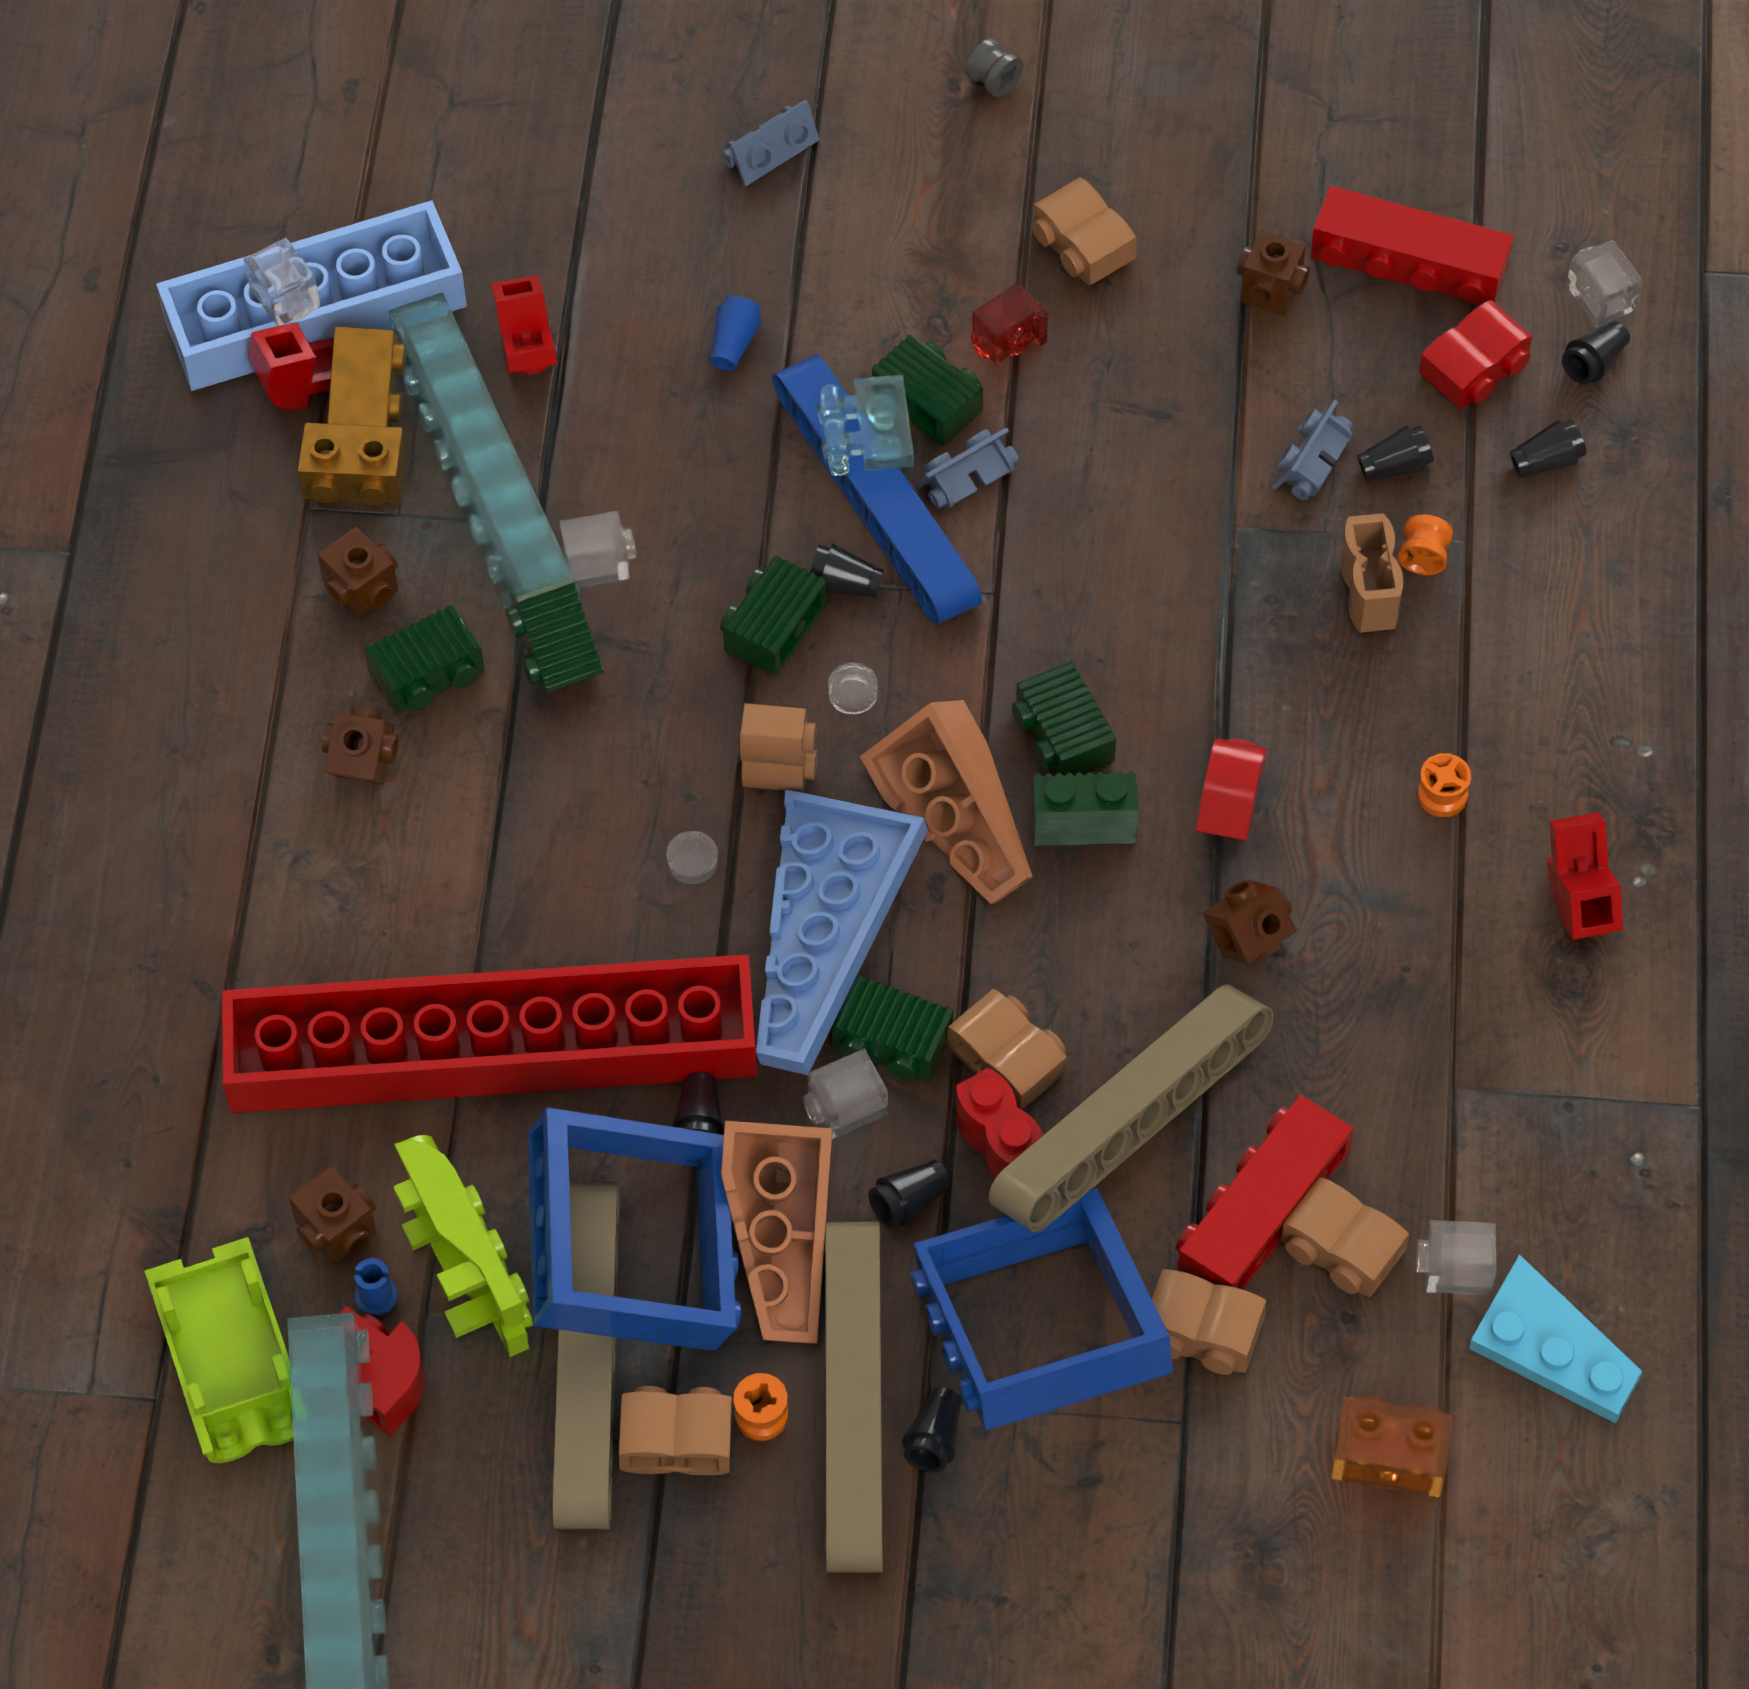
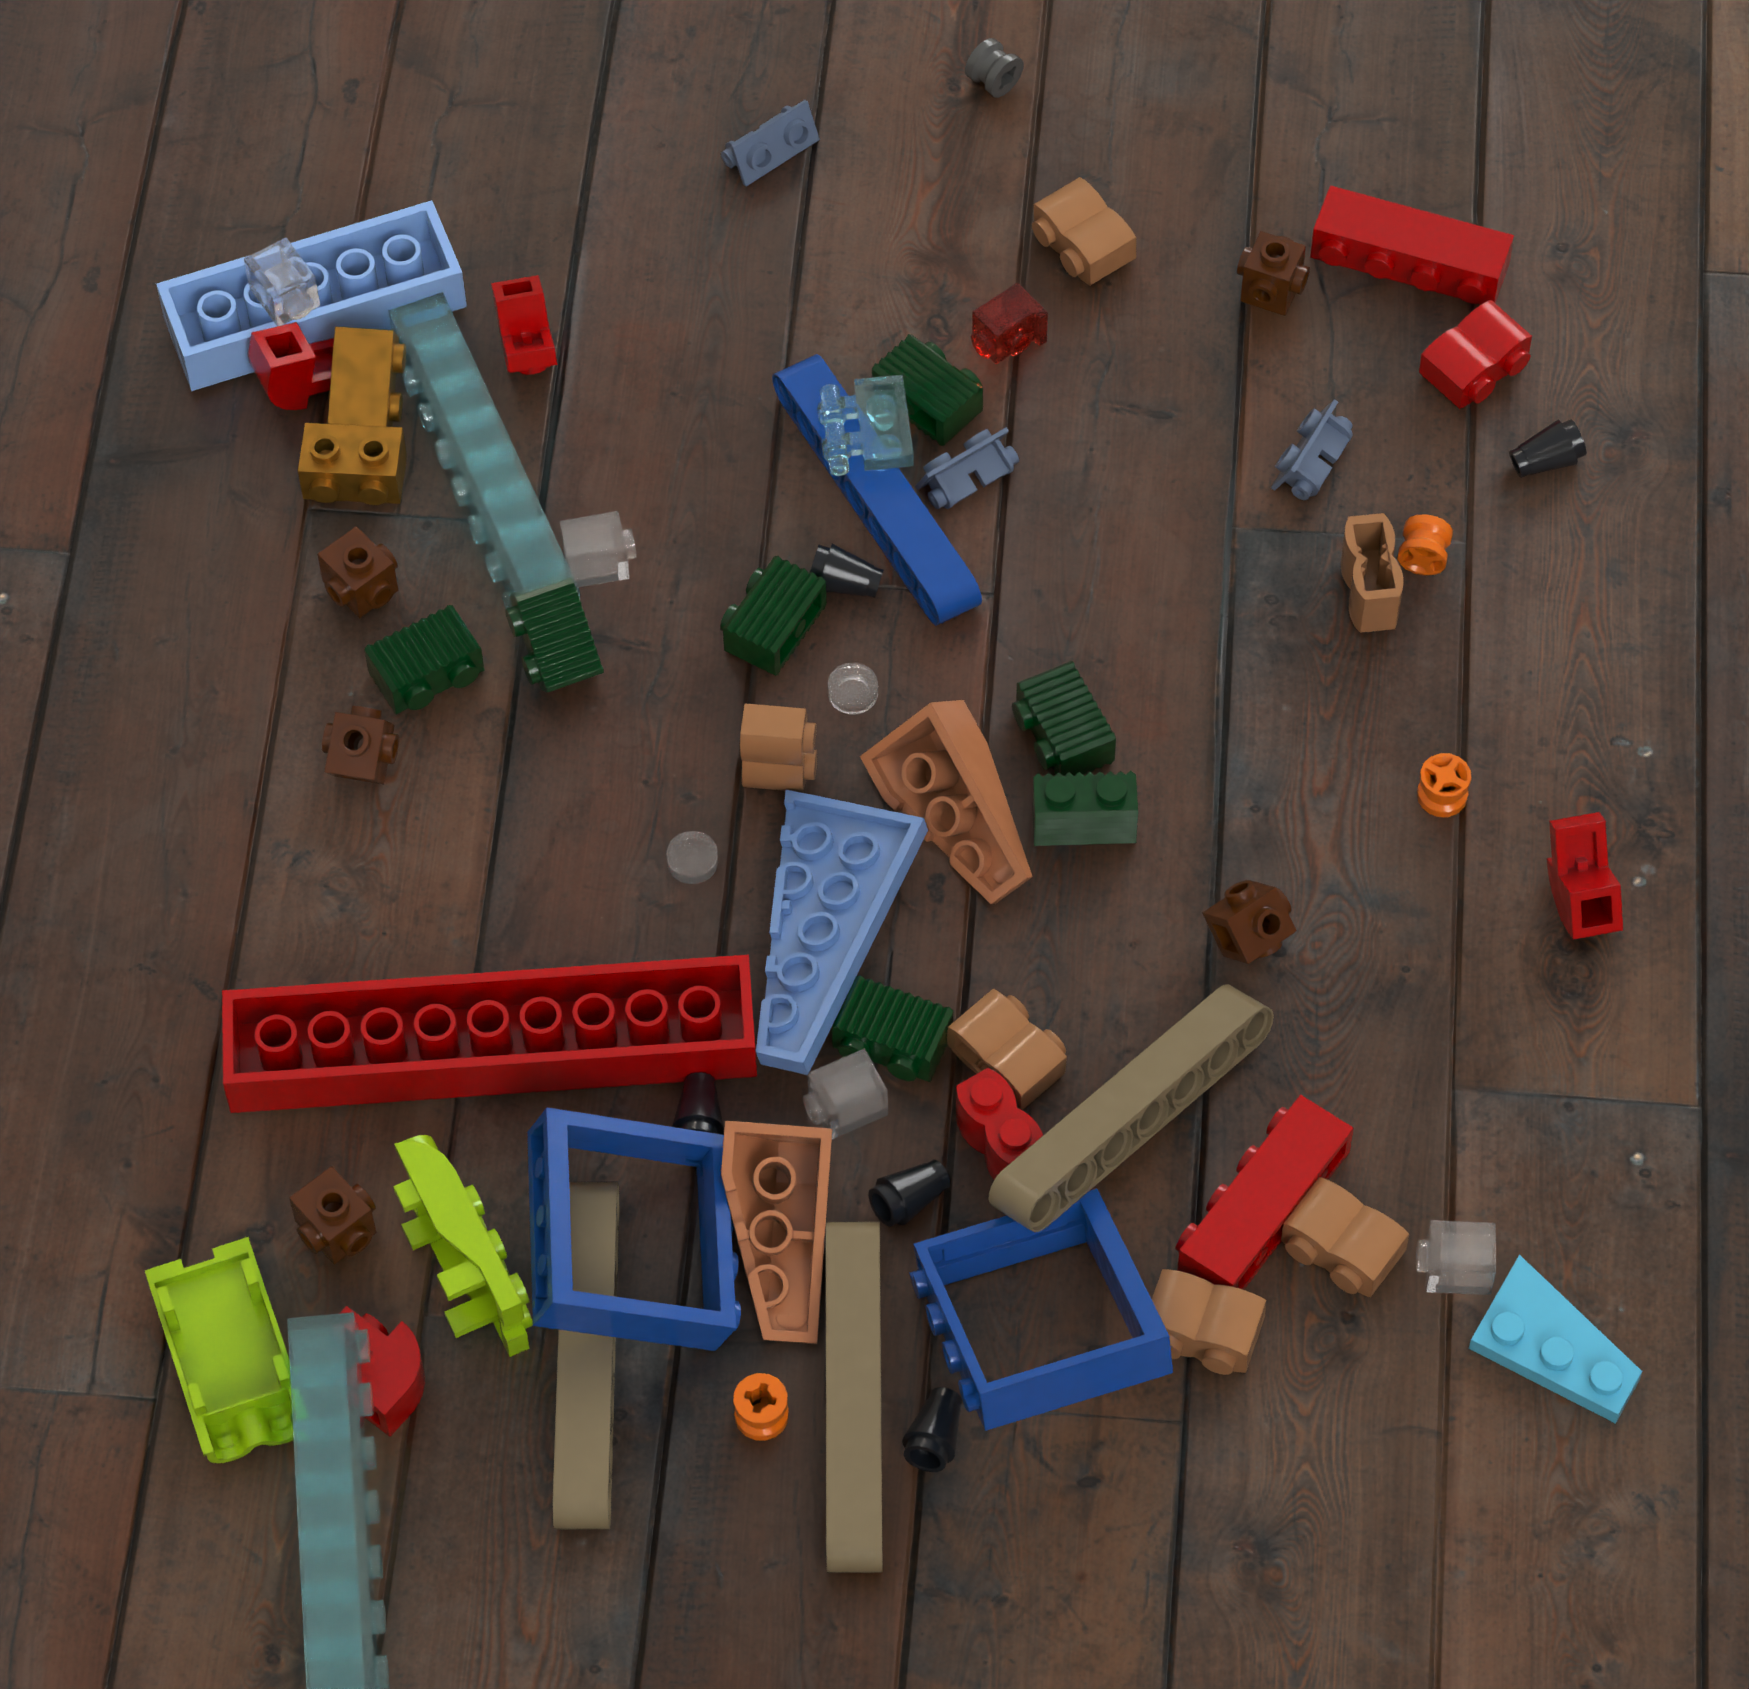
(374, 1289): blue pin -> none
(675, 1432): medium nougat brick -> none
(734, 329): blue cone -> none
(1231, 788): red brick -> none
(1392, 1445): clear orange brick -> none
(1397, 454): black cone -> none
(1595, 352): black cone -> none
(1604, 282): clear brick -> none

